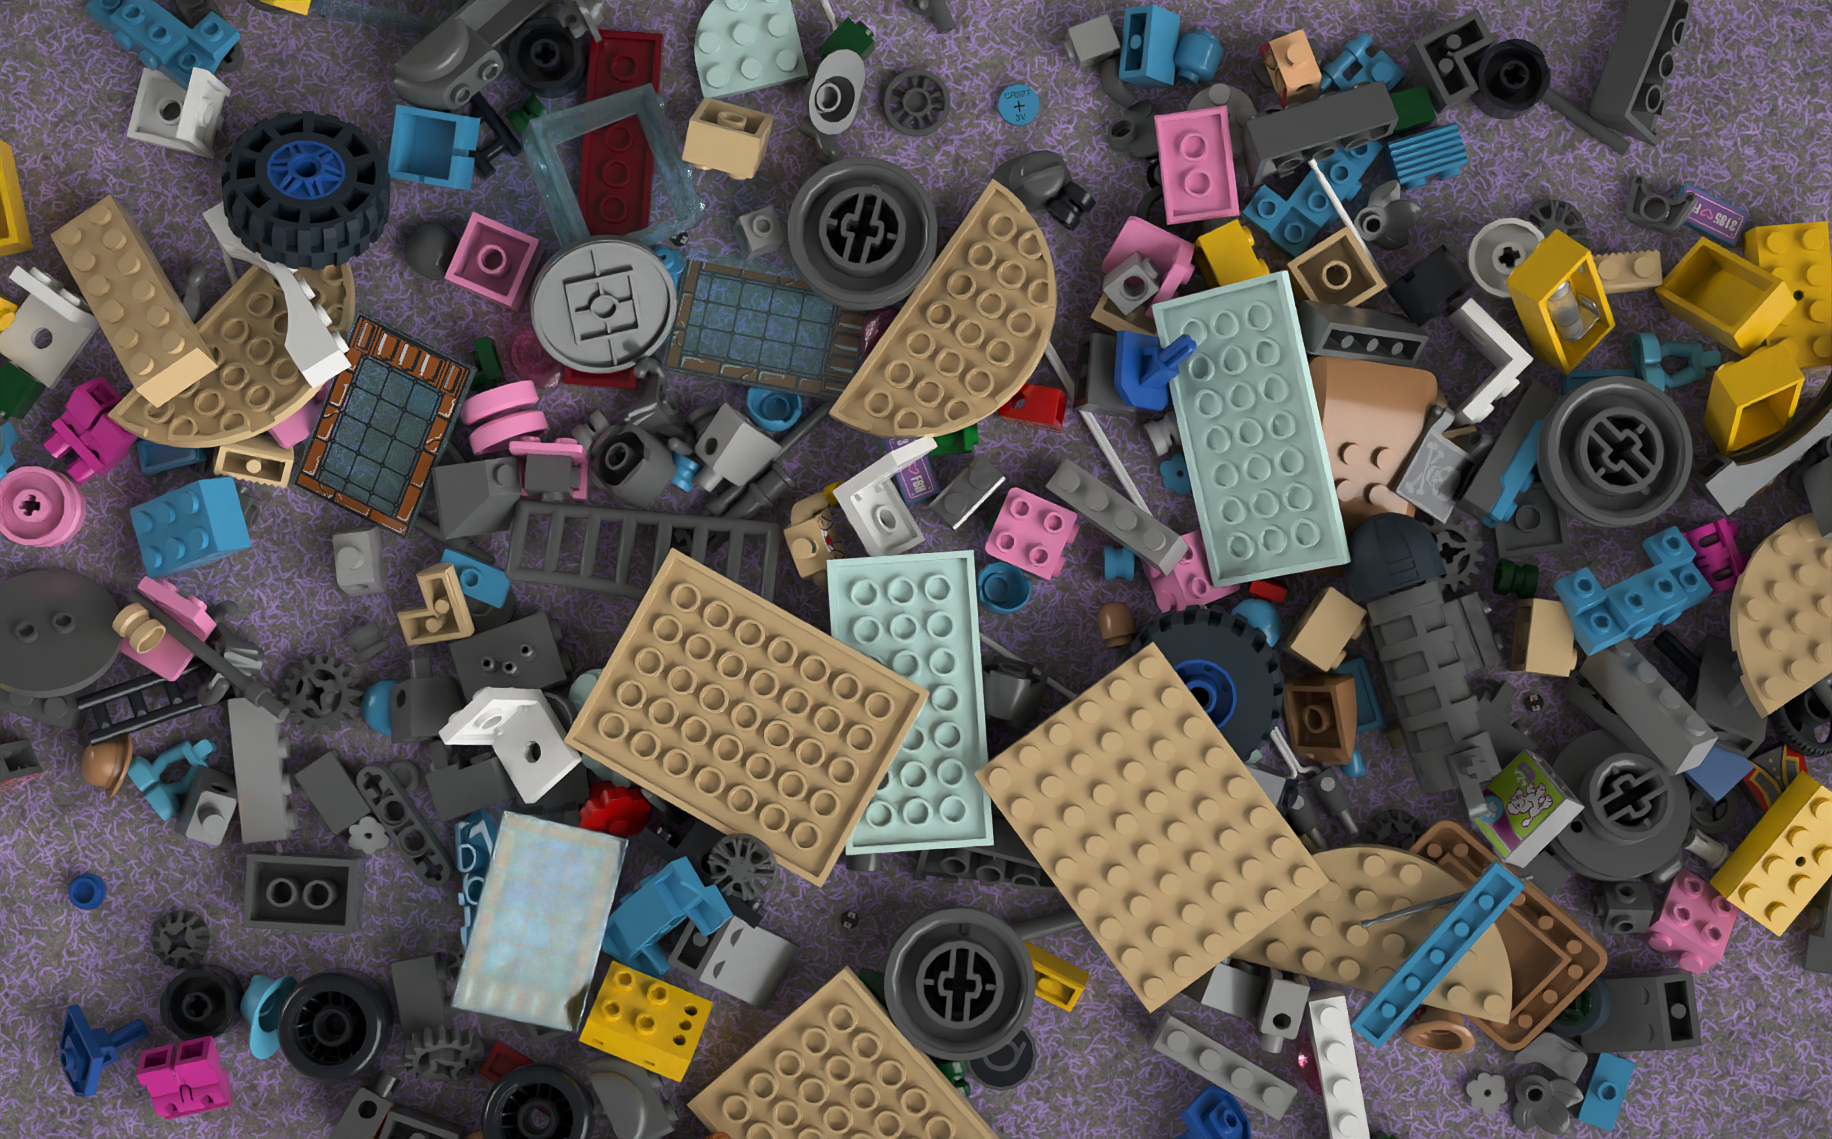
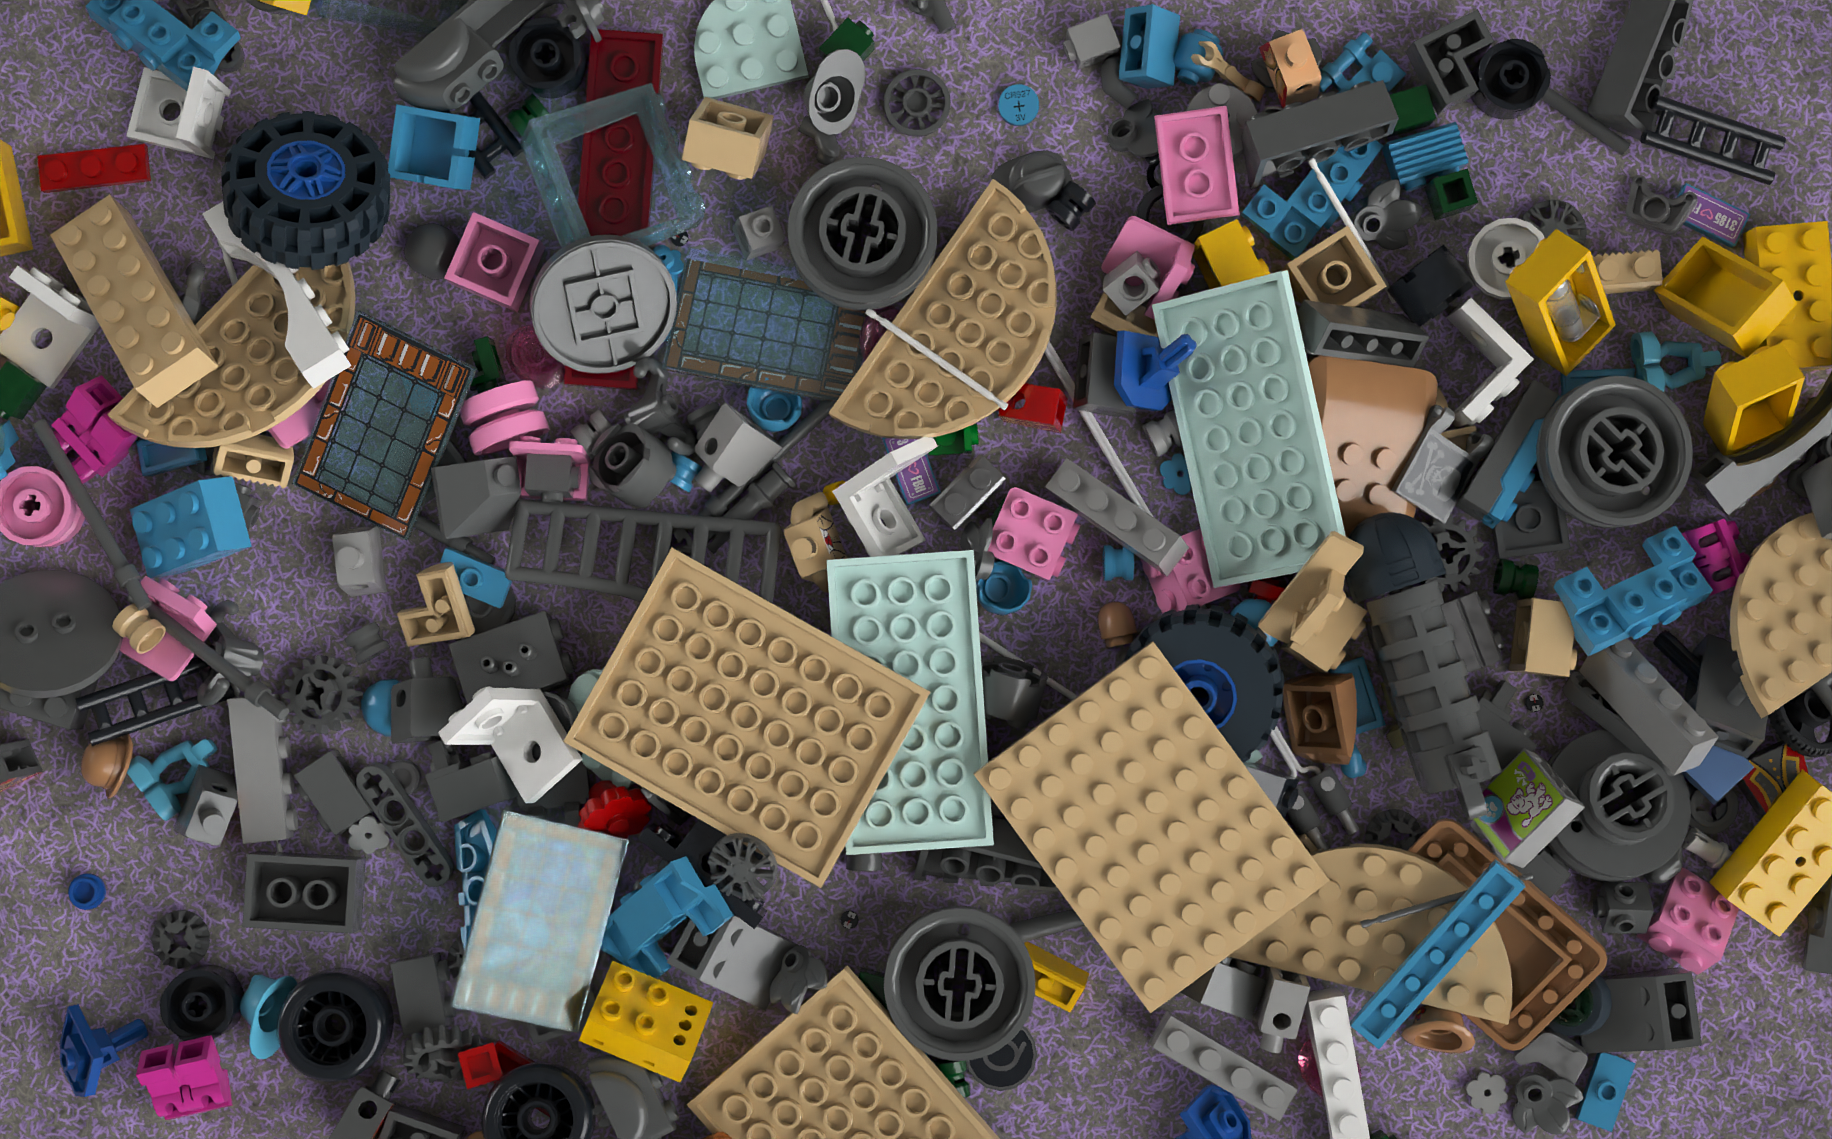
(94, 168): none -> red plate
(125, 573): none -> dark grey bar
(480, 1065): none -> red tile
(797, 973): none -> dark grey plate
(940, 361): none -> white piece
(979, 539): none -> dark grey plate
(1215, 61): none -> tan piece
(1312, 592): none -> tan bracket
(1451, 194): none -> dark green brick
(1703, 119): none -> black bar

